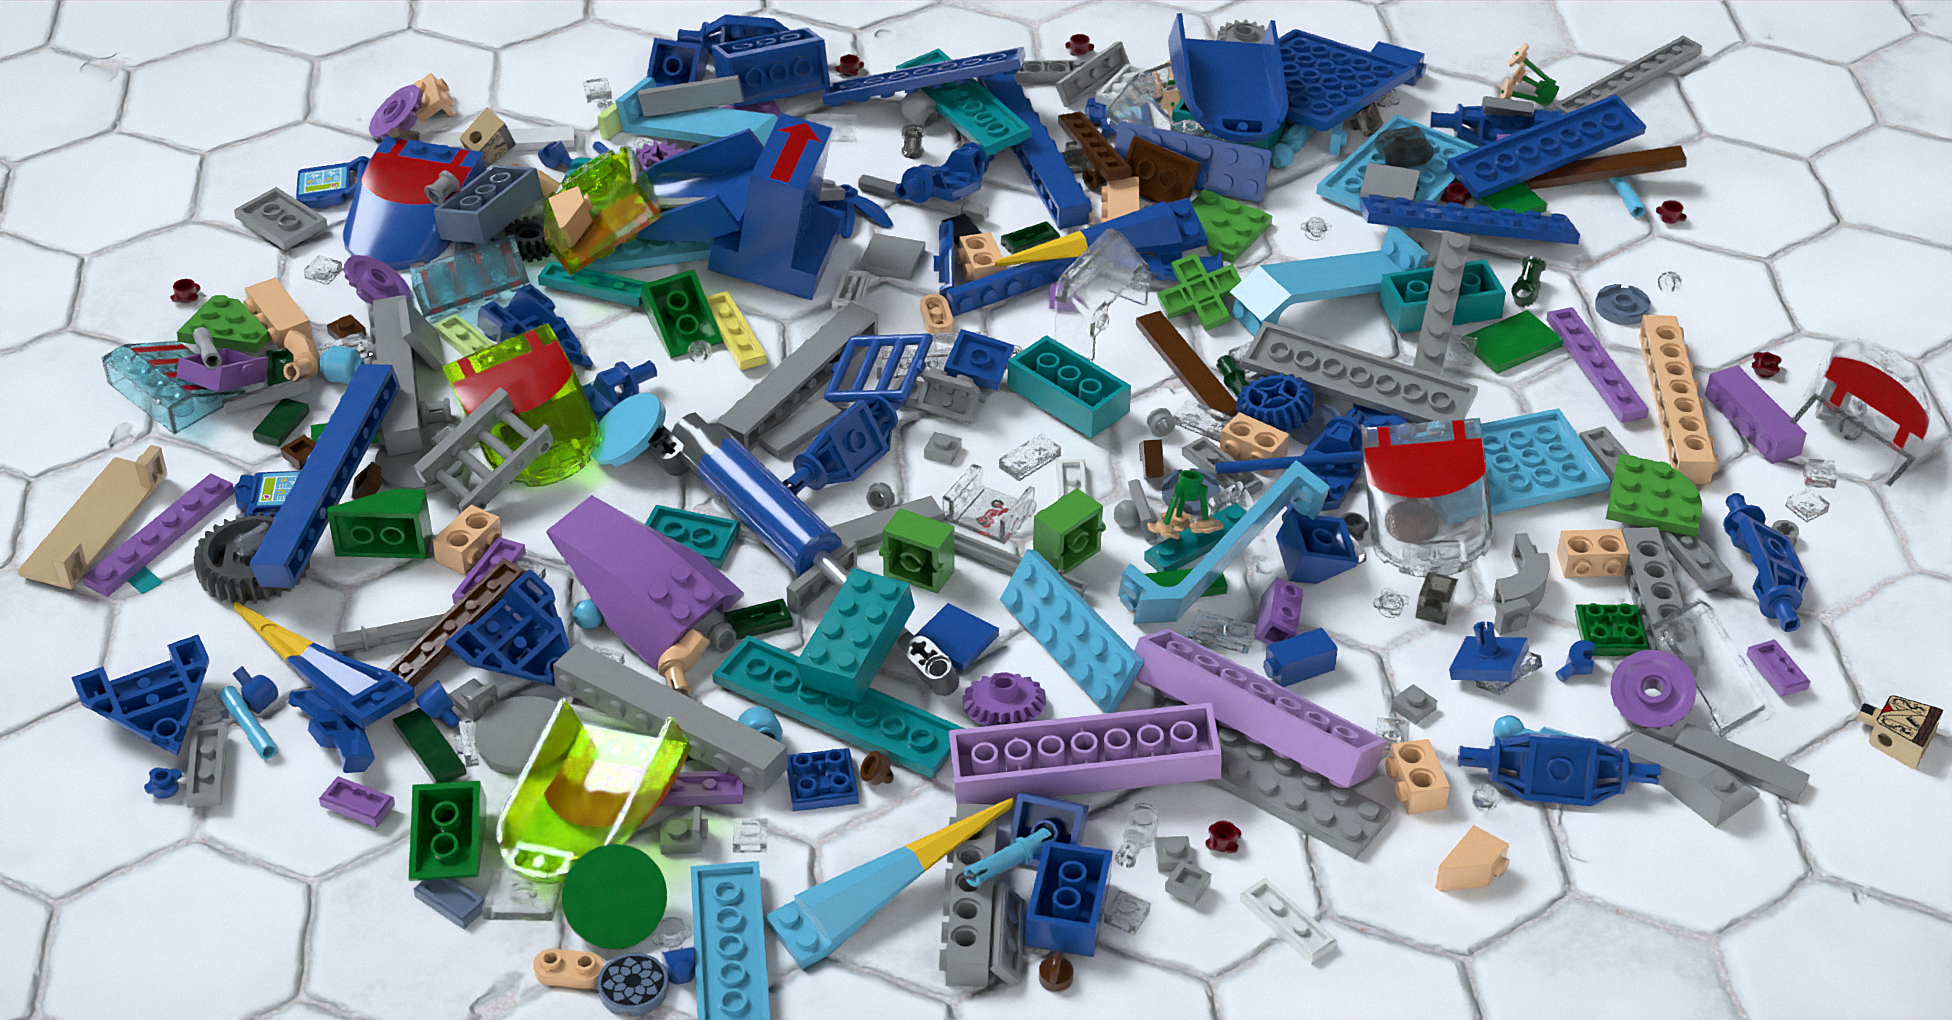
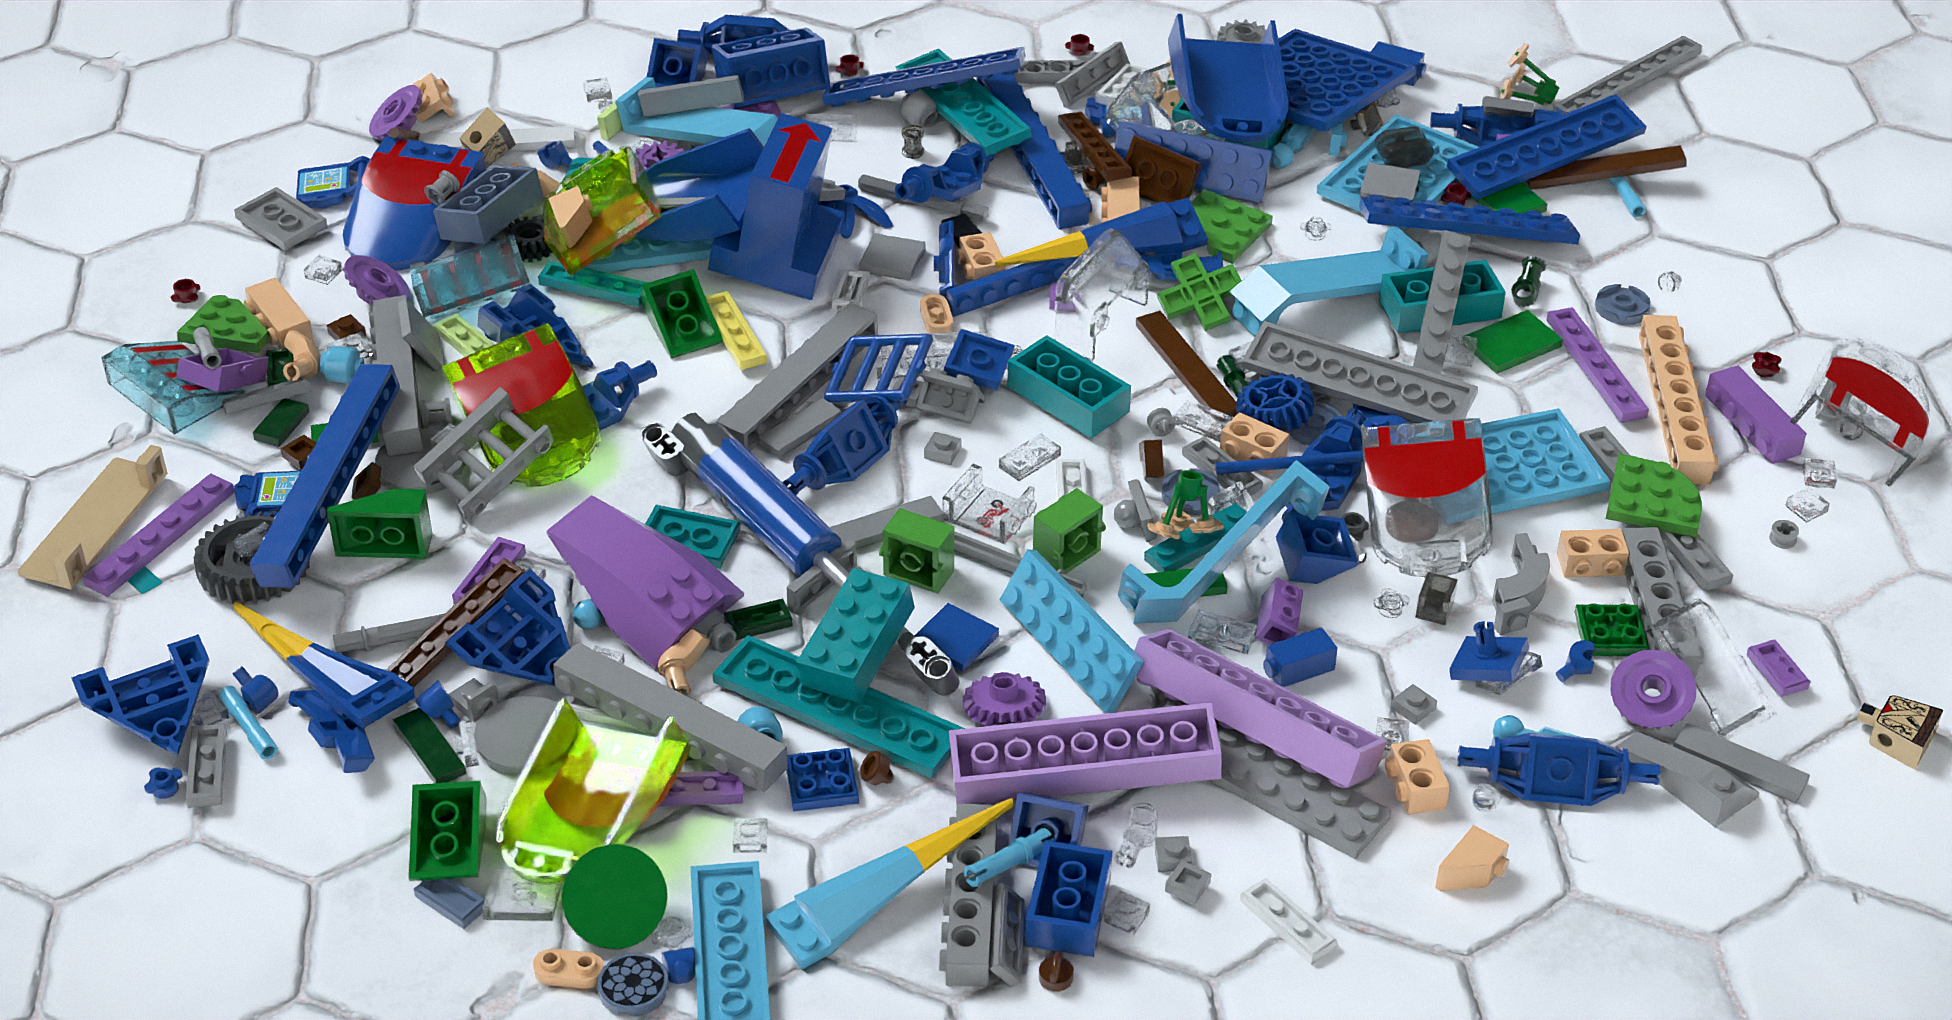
(357, 801): medium lavender plate -> none
(466, 539): light nougat brick -> none
(628, 429): medium azure tile -> none
(683, 835): light grey bracket -> none
(697, 350): clear hinge -> none
(875, 499): light grey plate -> none
(1029, 237): dark green tile -> none
(1223, 837): dark red plate -> none
(1671, 212): dark red plate -> none
(1779, 569): blue plate -> none

